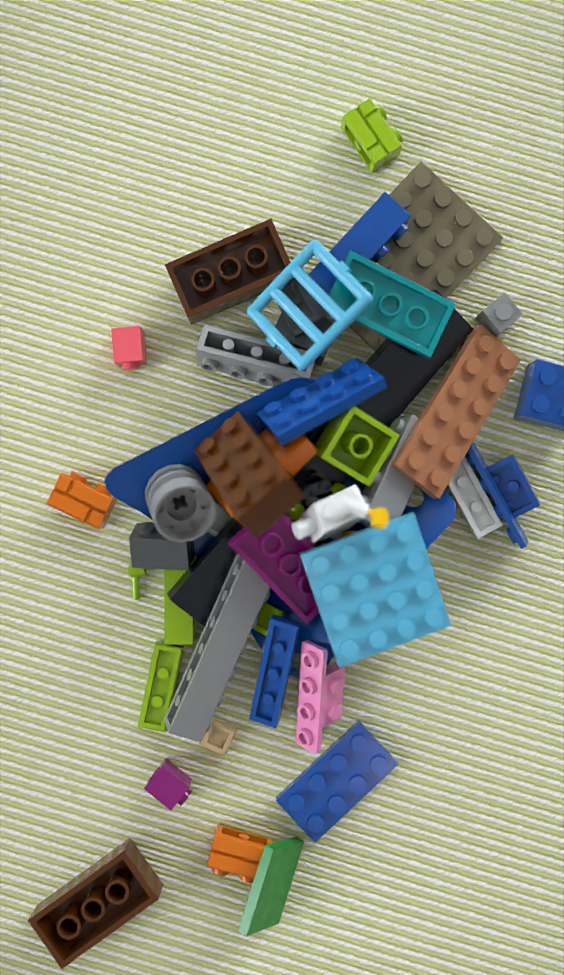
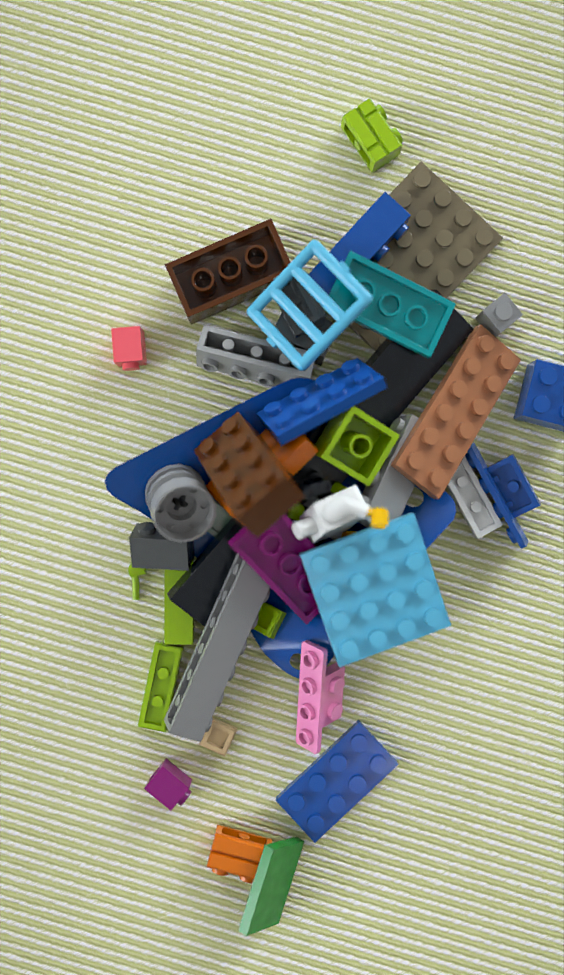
(82, 500): orange brick -> none
(95, 903): reddish brown brick -> none
(274, 670): blue plate -> none

